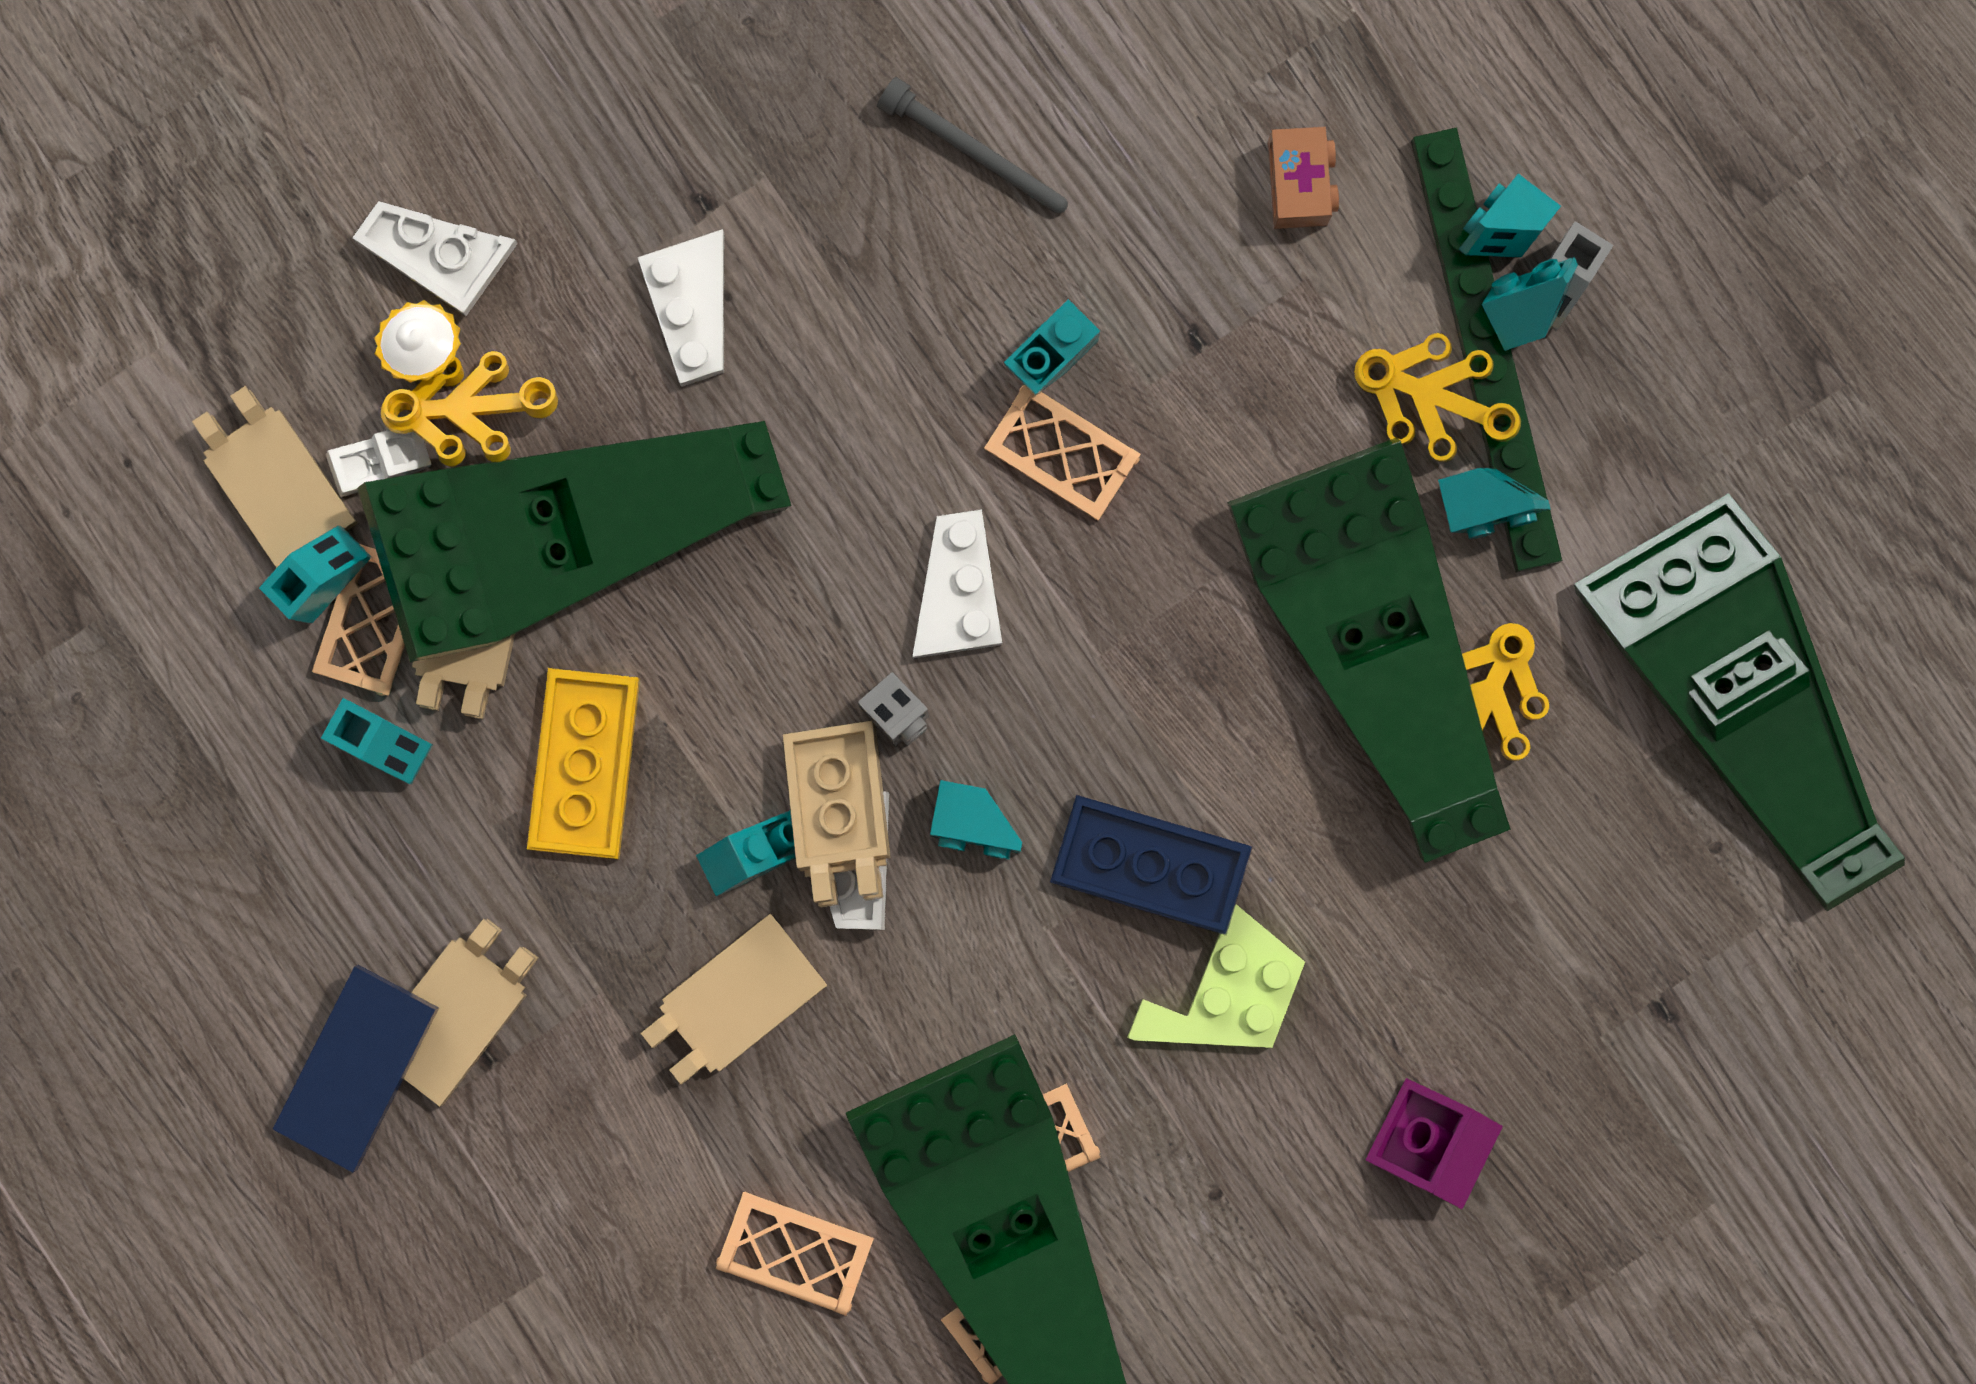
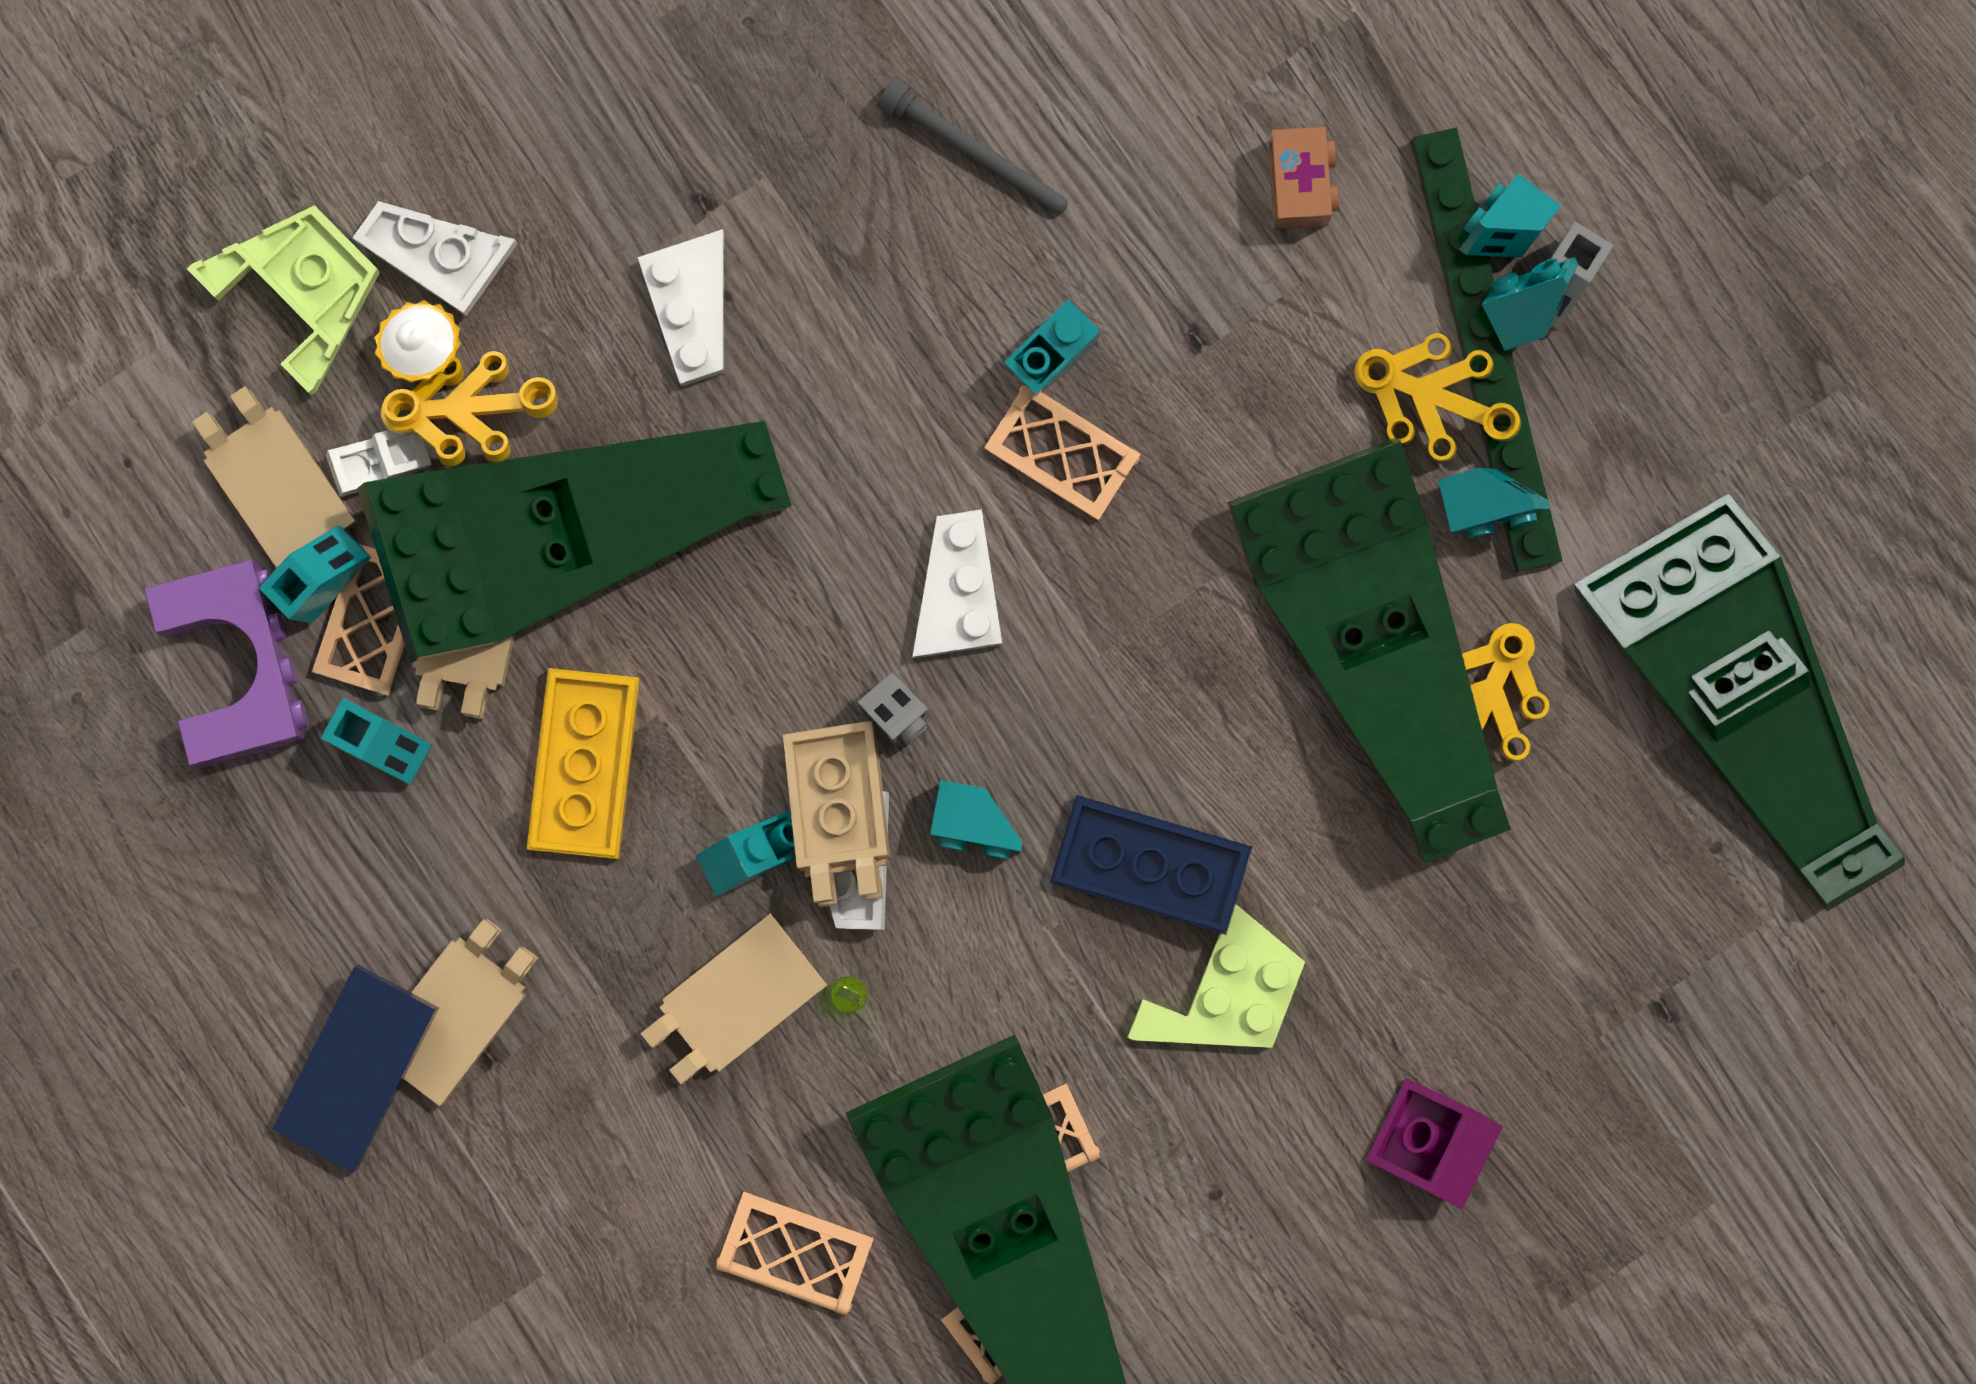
(268, 711): none -> medium lavender arch
(312, 271): none -> yellowish green wing
(853, 985): none -> clear neon green hinge

